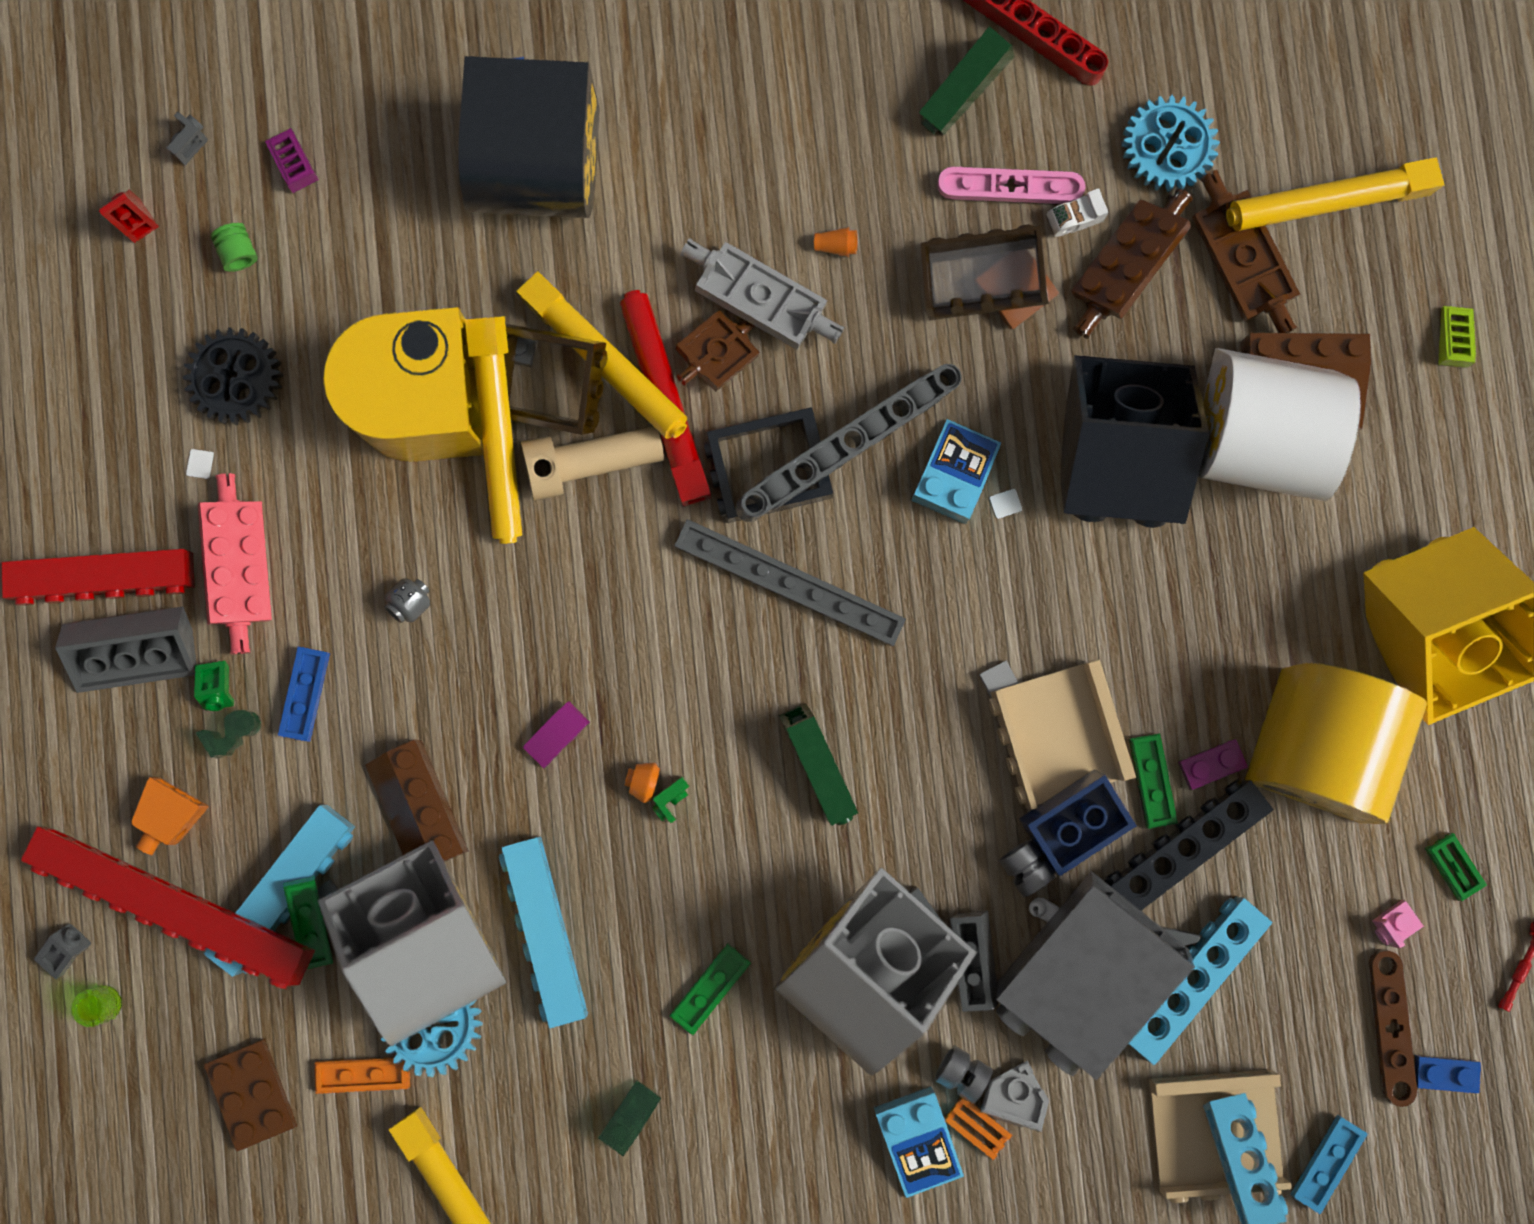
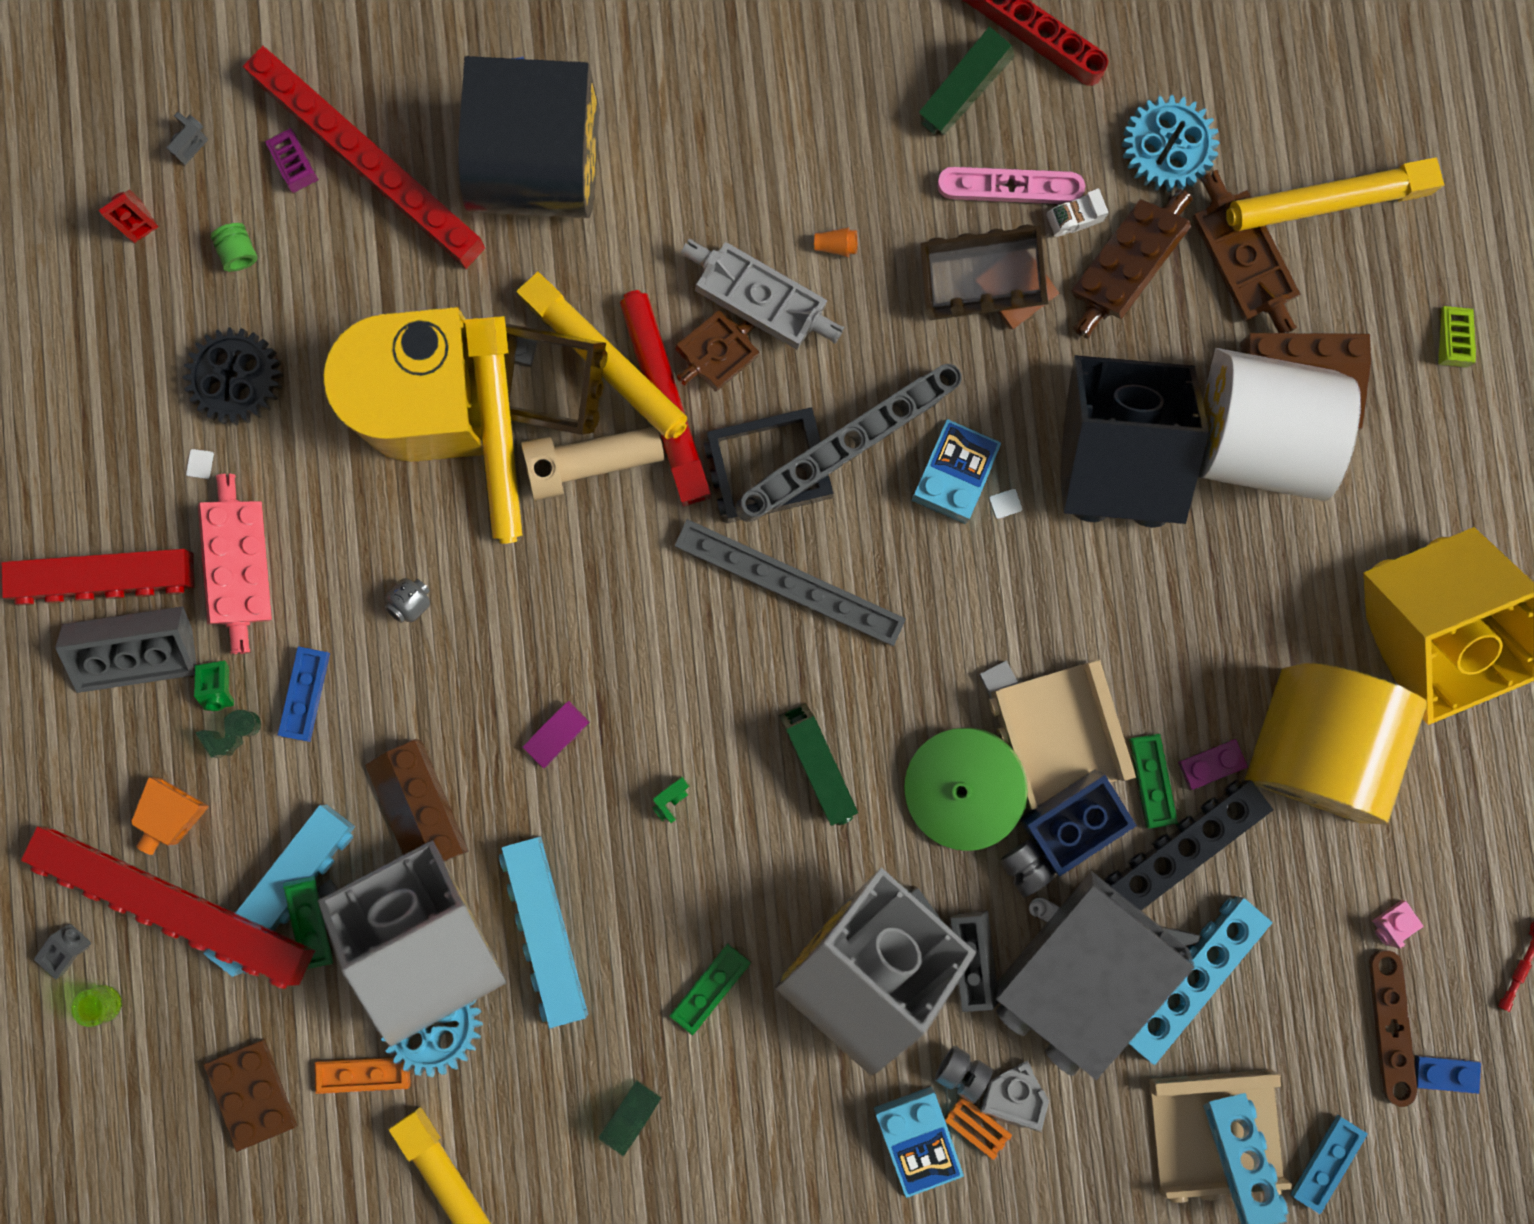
(364, 157): none -> red brick
(643, 781): orange cone -> none
(993, 784): none -> bright green dish
(1433, 853): green tile -> none

